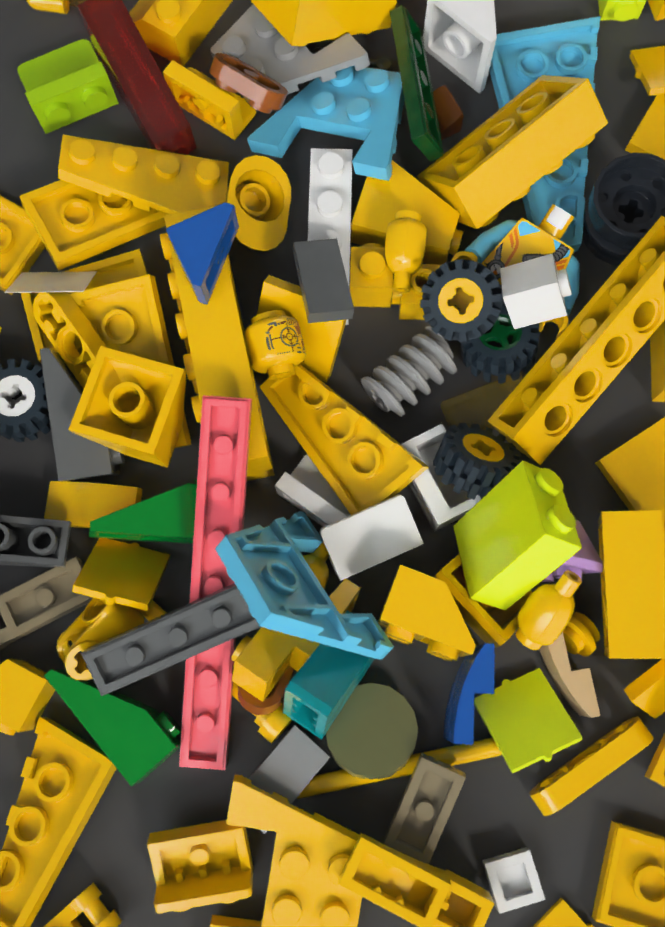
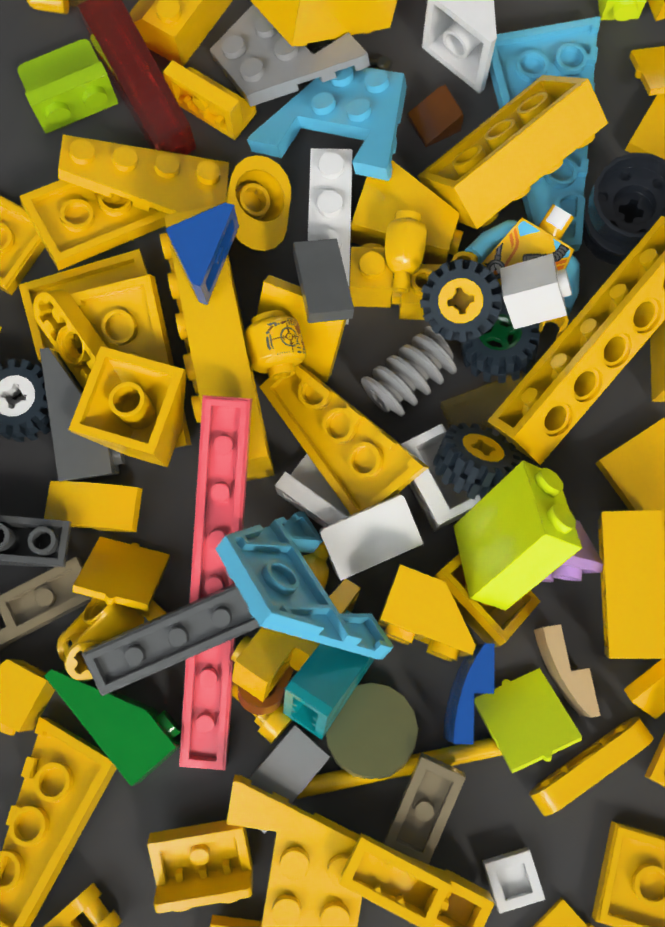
(51, 282): white sticker -> none
(157, 519): green slope -> none
(240, 77): dark orange plate -> none
(416, 84): dark green tile -> none
(547, 612): yellow plant -> none
(581, 635): yellow plate -> none

